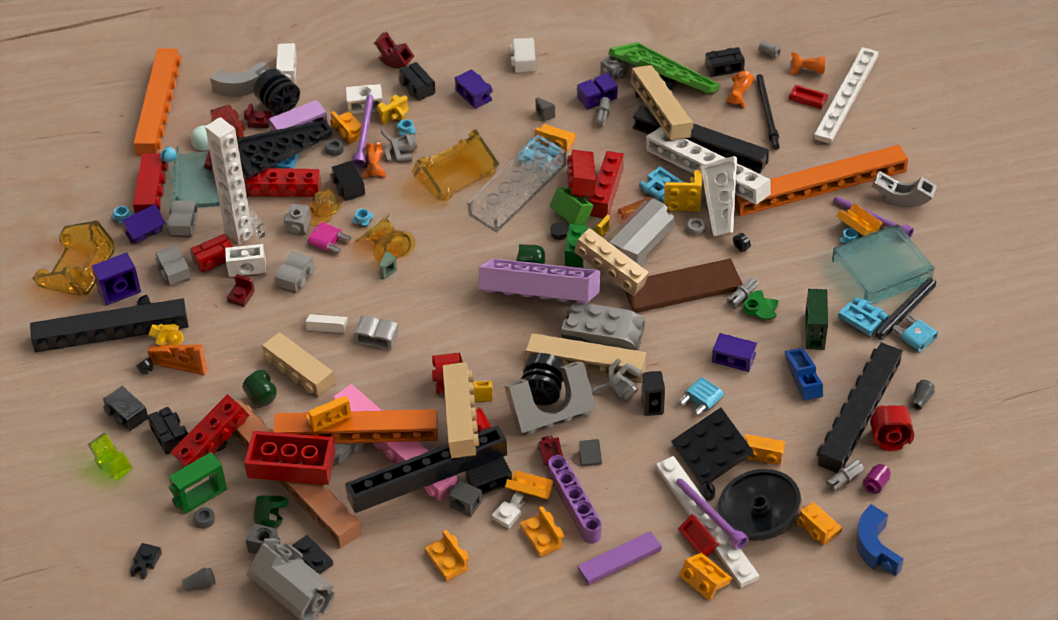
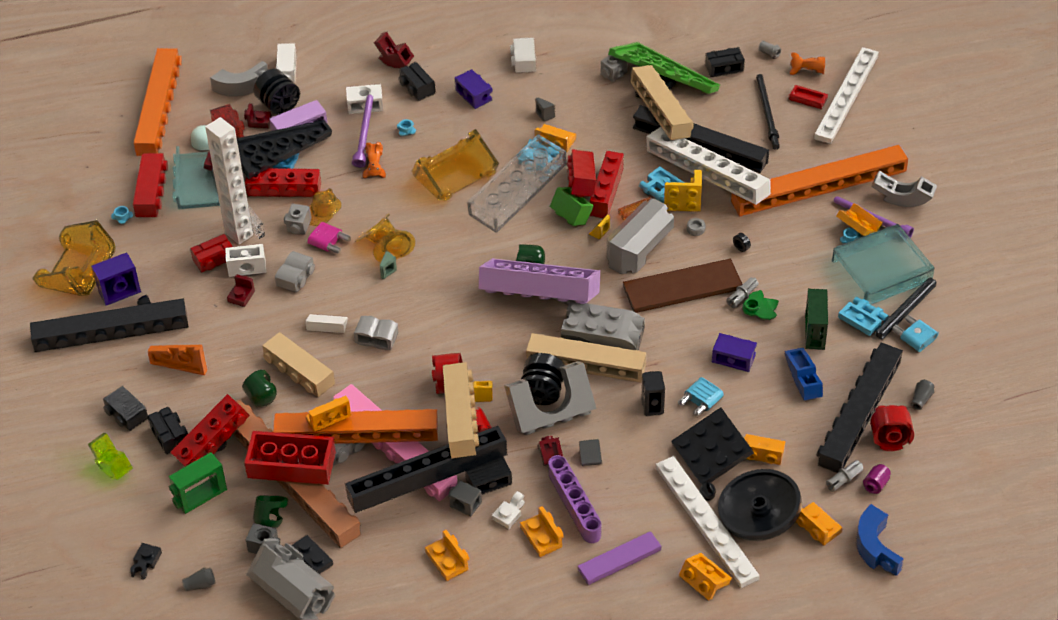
(142, 224): dark purple brick -> none
(144, 365): black hinge -> none
(166, 334): yellow hips -> none
(168, 154): medium azure hinge -> none
(172, 265): light grey brick -> none
(182, 218): light grey brick -> none
(204, 518): dark grey tile -> none
(334, 147): dark grey tile -> none
(347, 126): light orange bracket -> none
(347, 180): black brick -> none
(362, 217): medium azure plate -> none
(395, 110): yellow hips -> none
(402, 144): light grey piece -> none
(530, 485): light orange bracket -> none
(559, 230): black tile -> none
(574, 233): green brick -> none
(592, 92): dark purple piece -> none
(603, 111): light grey axle -> none
(611, 262): tan brick -> none
(622, 385): light grey piece -> none
(698, 535): red tile -> none
(719, 187): white wing -> none
(737, 538): medium lavender piece -> none
(742, 82): orange animal -> none

